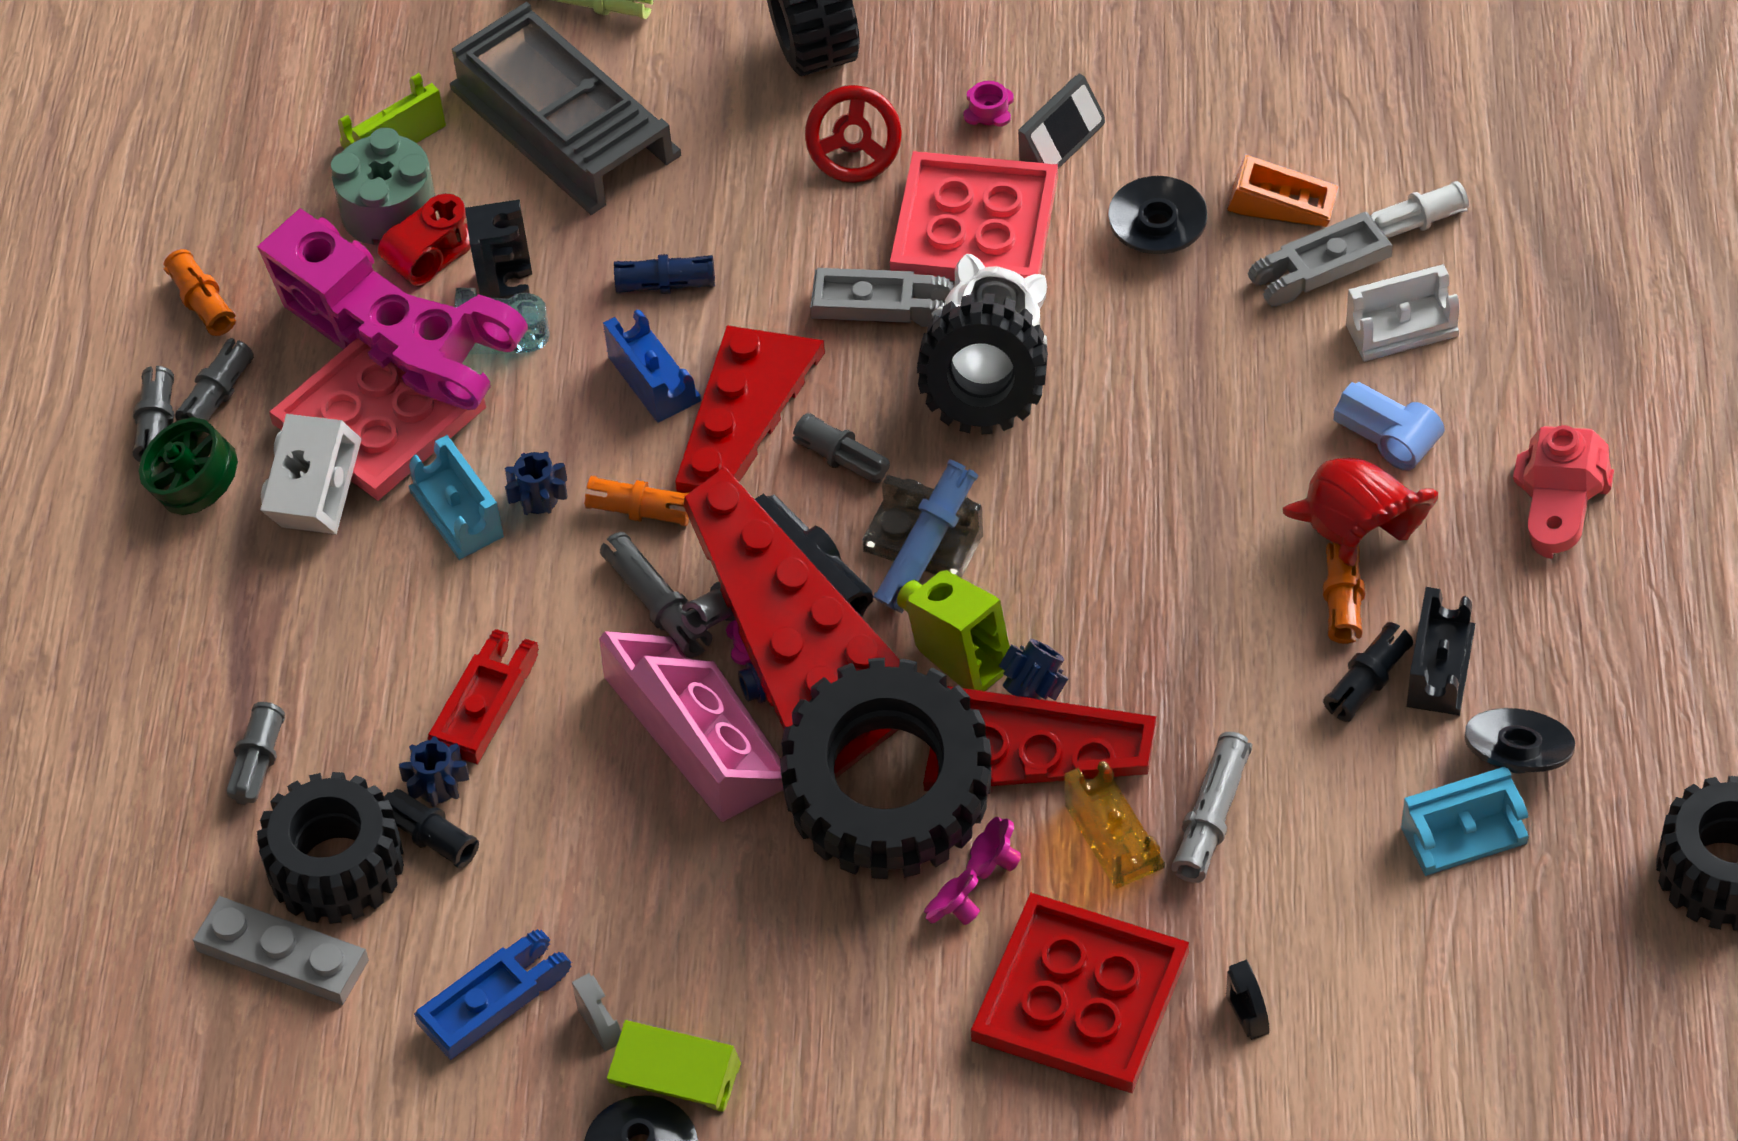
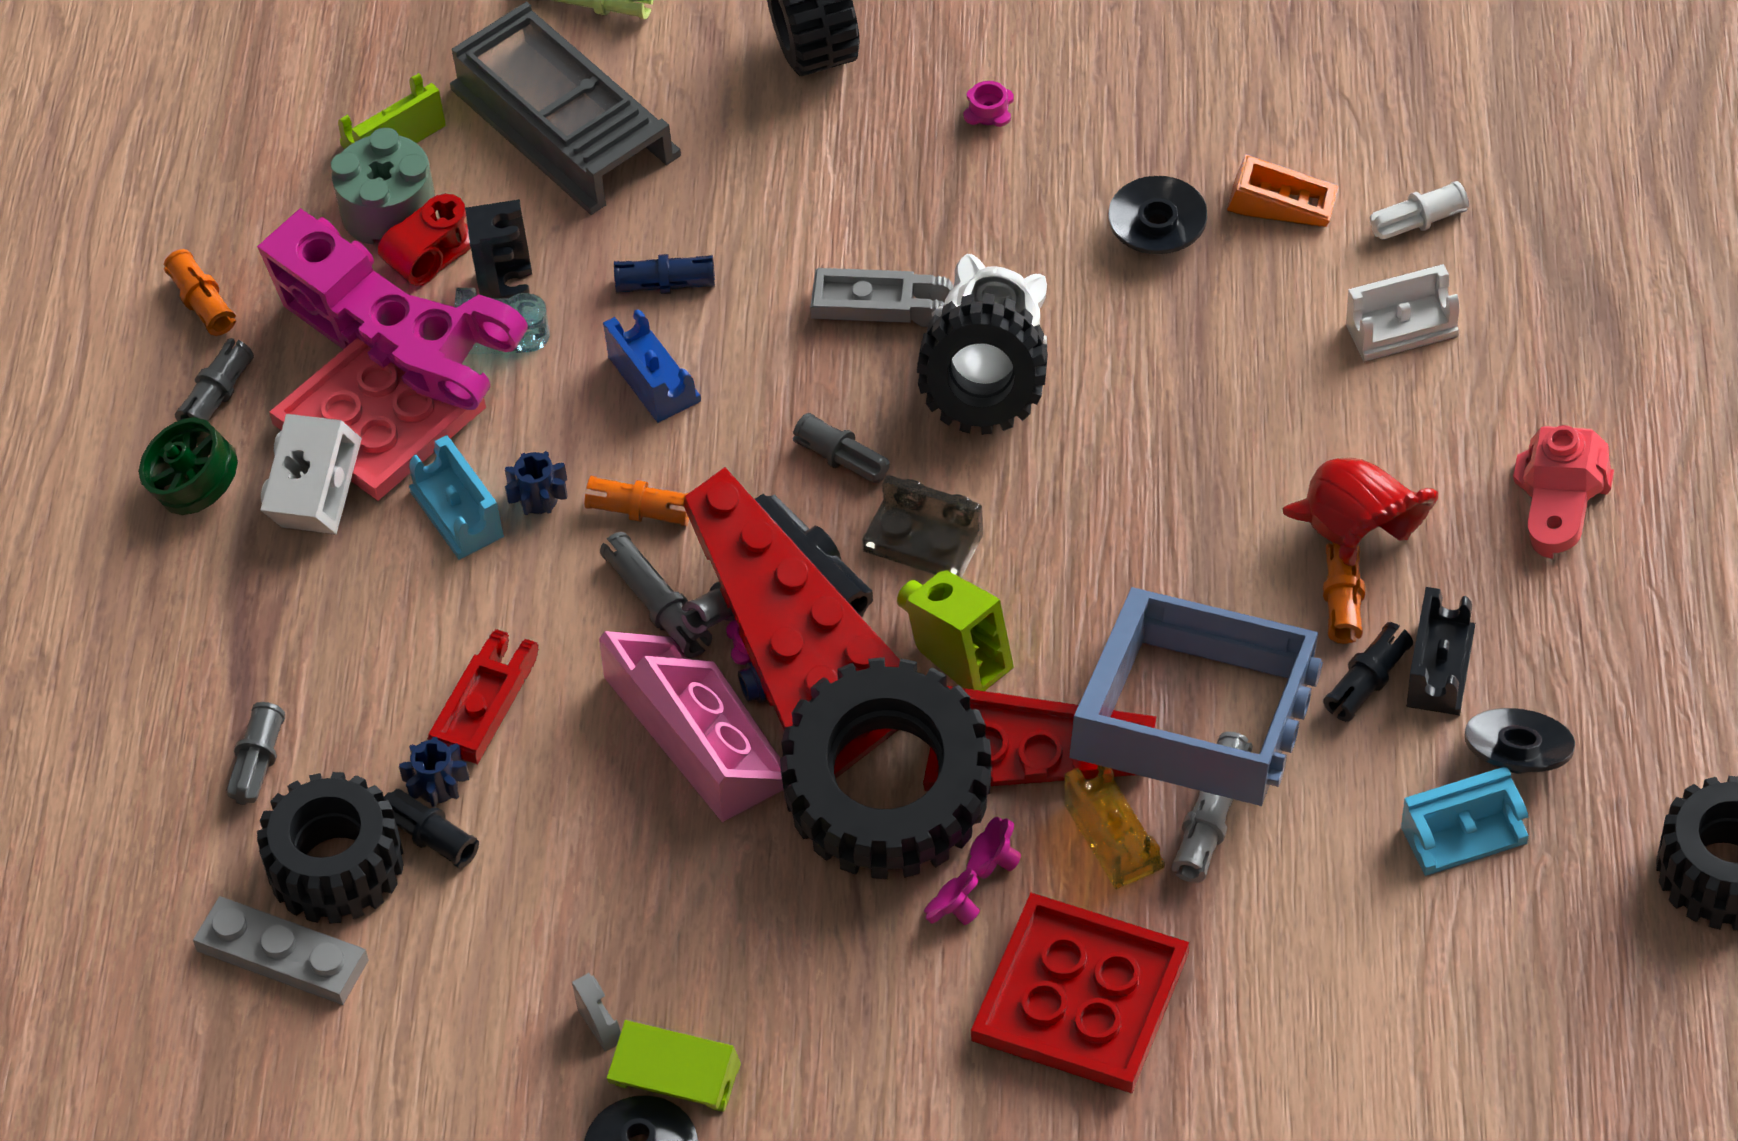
(154, 409): dark grey pin -> none
(490, 993): blue hinge -> none
(744, 400): red wing -> none
(819, 147): red piece -> none
(936, 517): medium blue pin -> none
(974, 208): coral plate -> none
(1033, 671): dark blue gear -> none
(1061, 124): slope -> none
(1210, 635): none -> sand blue window
(1247, 1000): black tile -> none
(1320, 258): light grey hinge -> none
(1399, 431): light blue piece -> none

